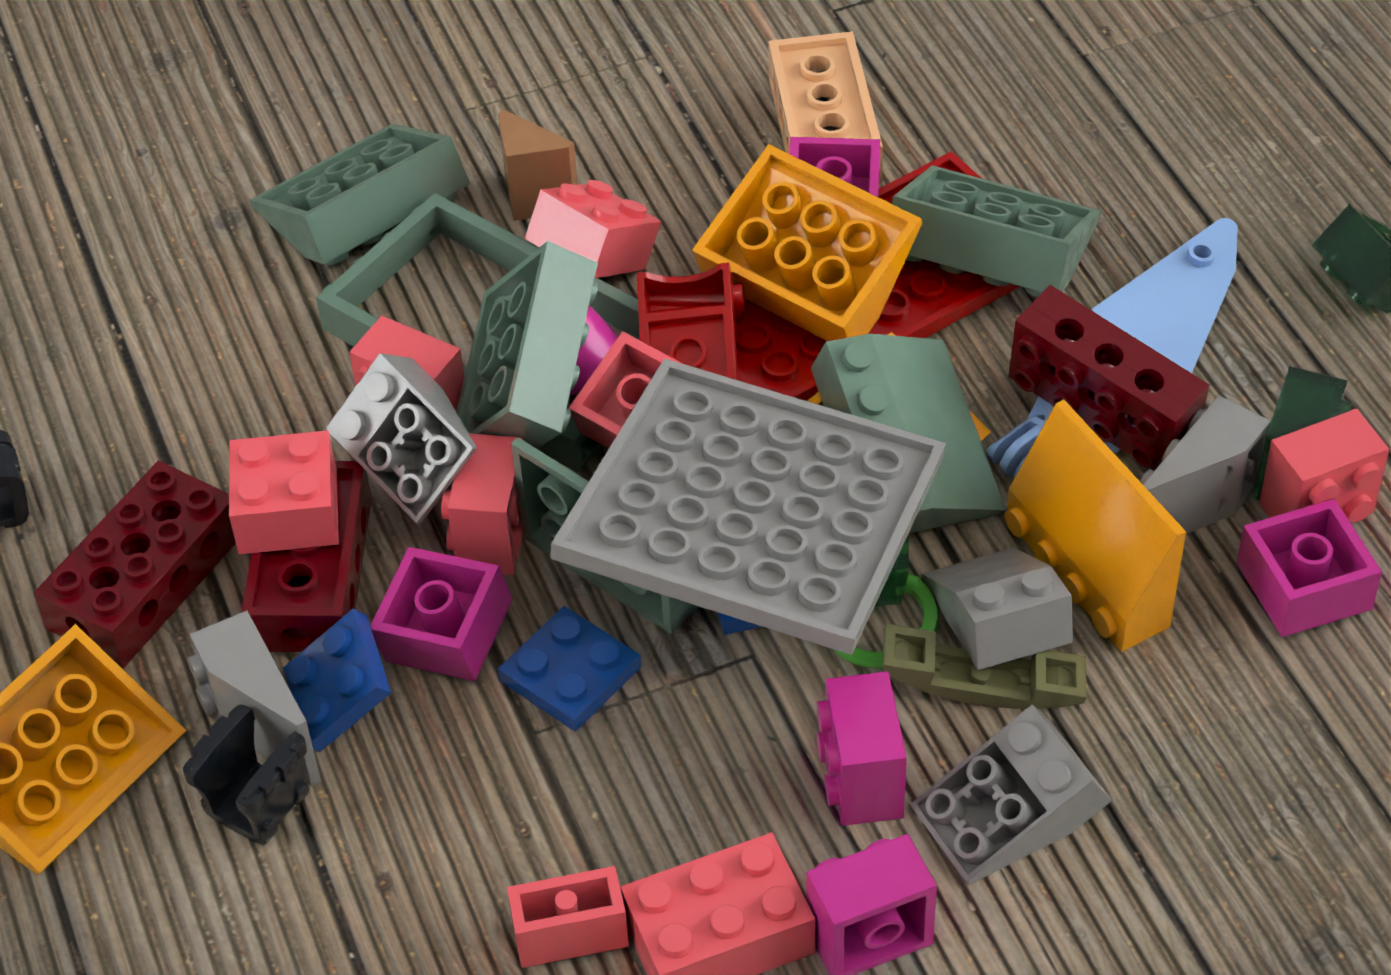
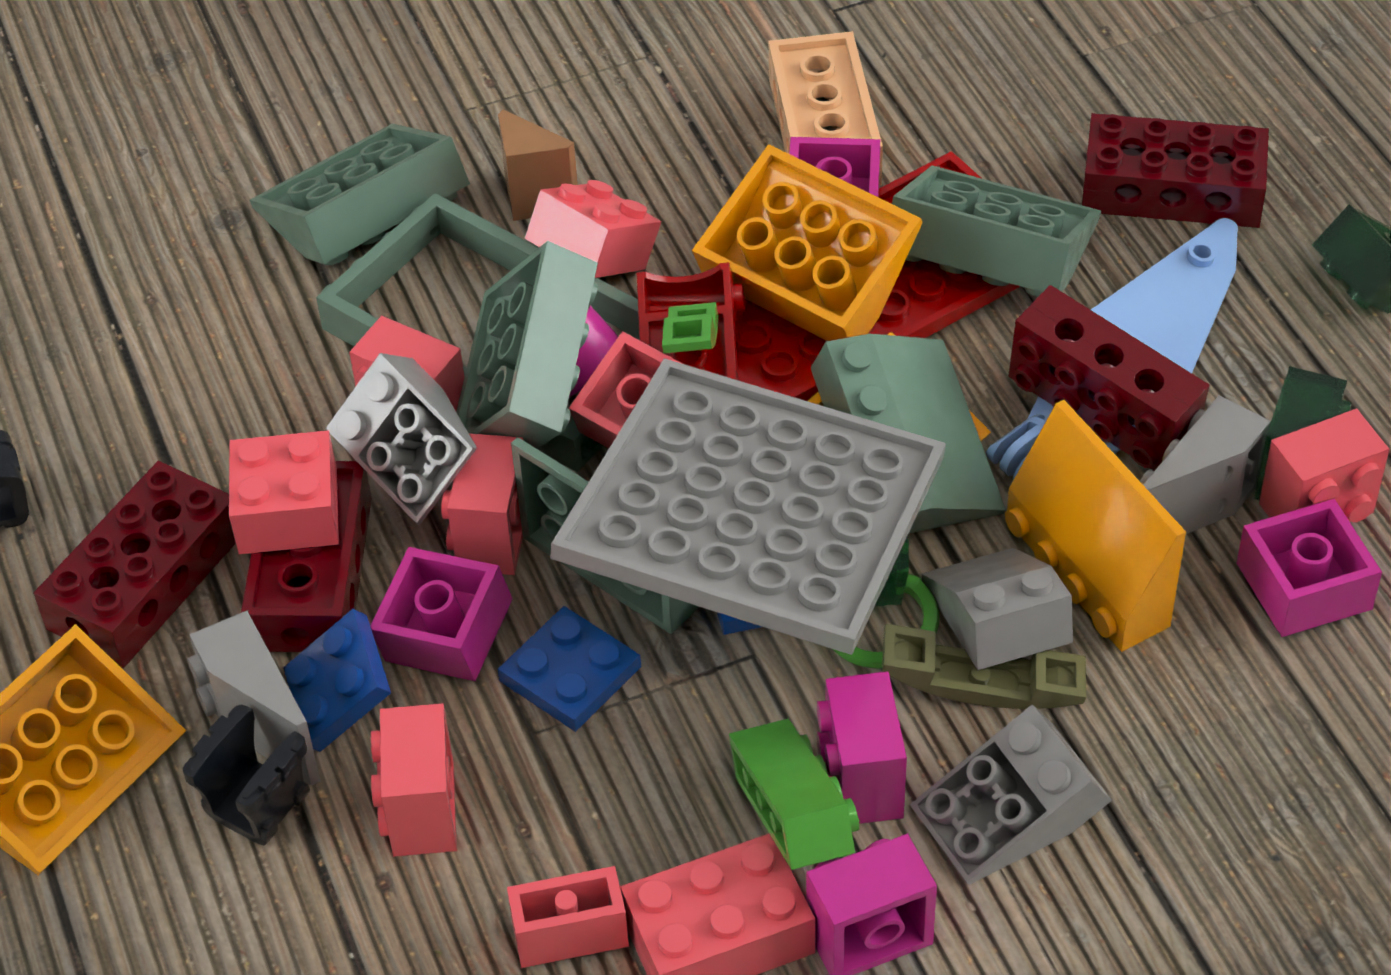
(414, 780): none -> coral brick
(690, 328): none -> bright green slope
(793, 794): none -> bright green brick
(1176, 169): none -> dark red brick

